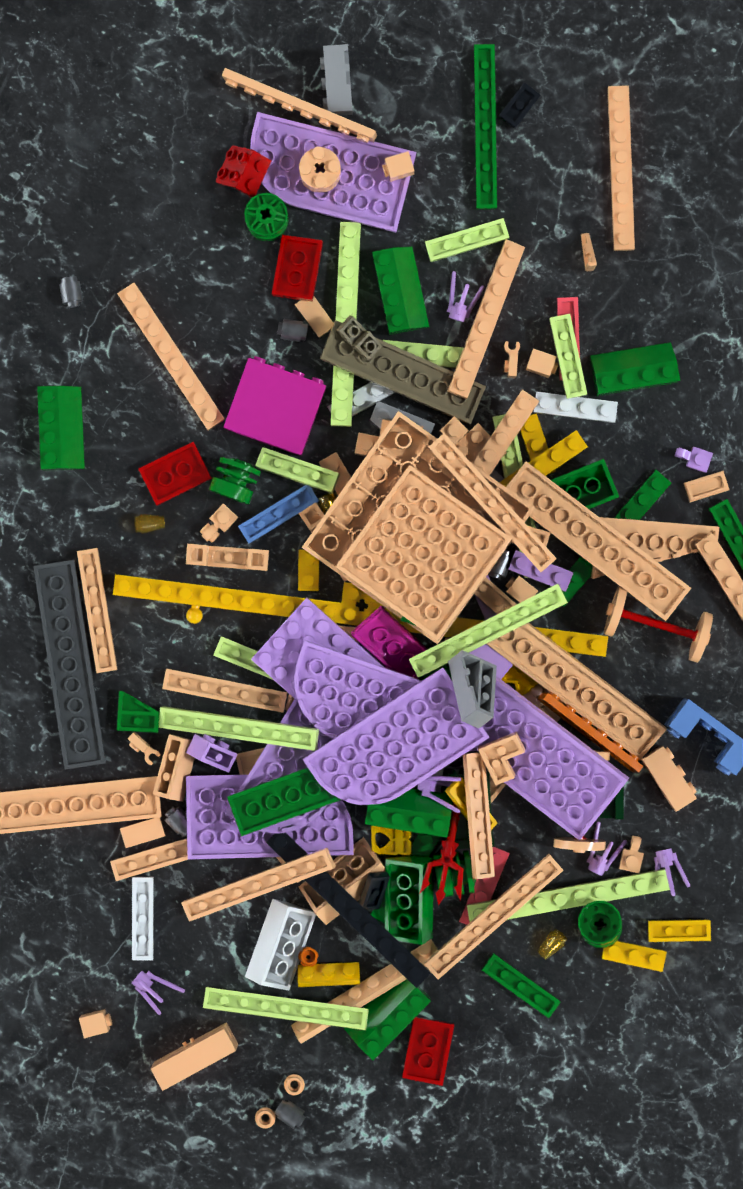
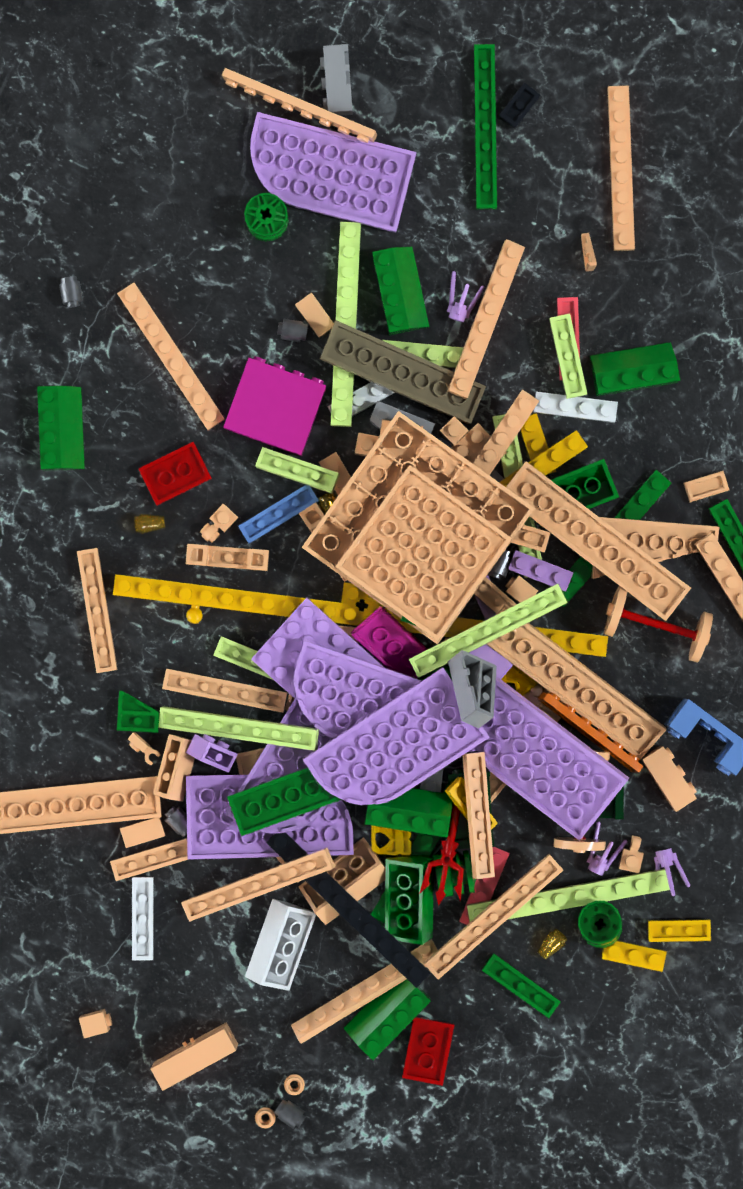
(69, 664): dark grey plate -> none
(143, 983): lavender plant -> none
(235, 480): green wheel -> none
(243, 170): red bracket -> none
(286, 1008): yellowish green plate -> none
(297, 268): red plate -> none
(308, 572): yellow plate -> none
(313, 957): orange plate -> none
(319, 158): light nougat brick -> none
(329, 974): yellow plate -> none
(359, 338): dark tan slope -> none
(374, 890): black plate -> none
(398, 166): light nougat brick -> none
(430, 785): lavender plant -> none
(467, 240): yellowish green plate -> none
(492, 502): light nougat plate -> none
(496, 756): light nougat plate -> none
(510, 365): light nougat plate -> none
(542, 363): light nougat brick -> none
(696, 459): lavender plate -> none

